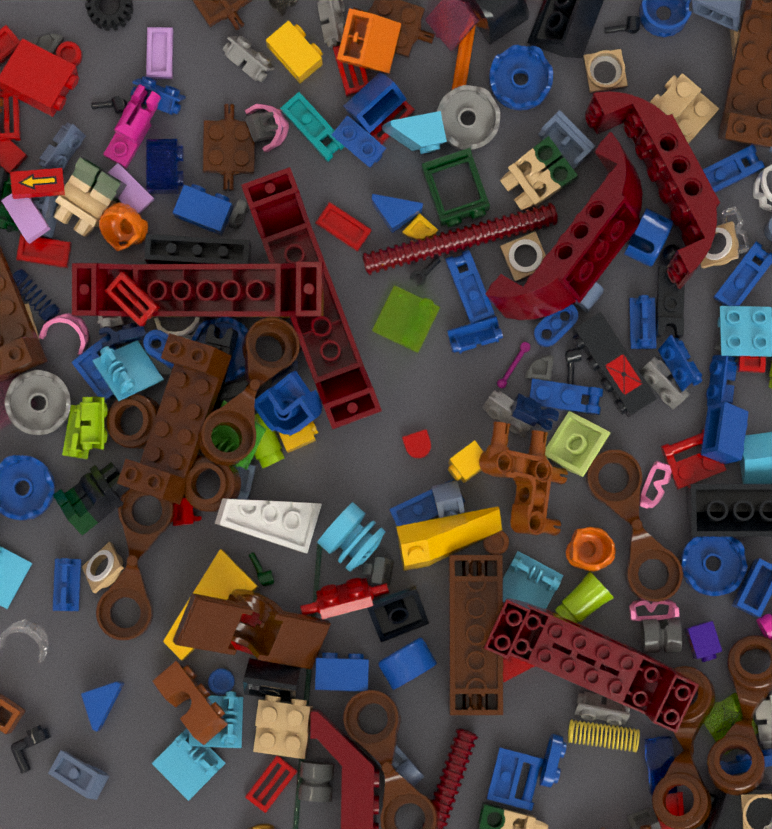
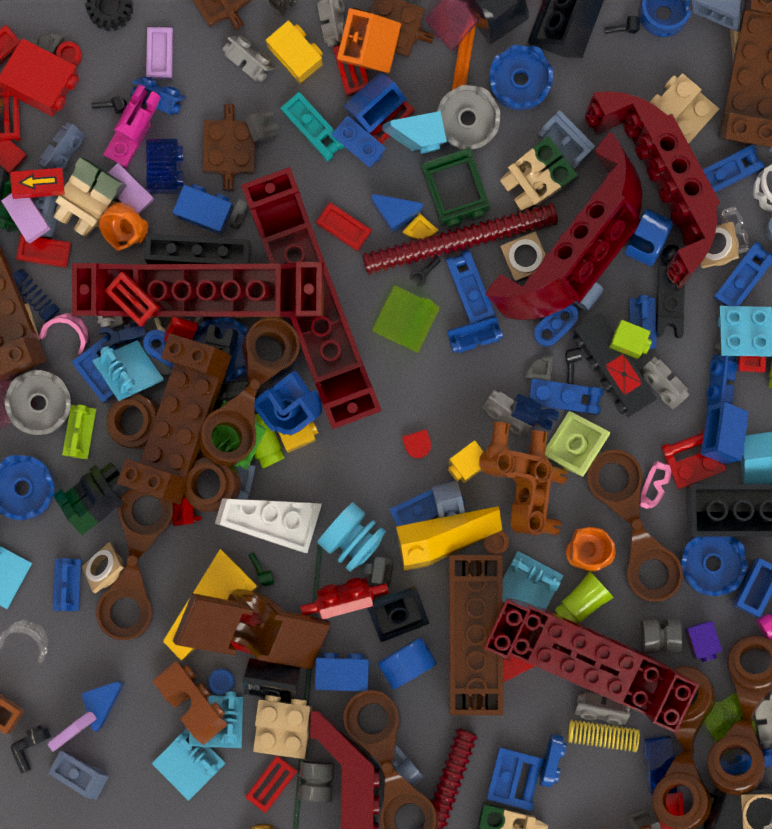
(71, 731): none -> lavender tile
(93, 410): lime hinge -> none
(181, 328): none -> red tile
(279, 119): bright pink helmet -> none
(524, 348): magenta hinge -> none
(614, 57): tan piece -> none
(631, 339): none -> lime brick
(673, 610): bright pink helmet -> none
(676, 357): blue hinge -> none

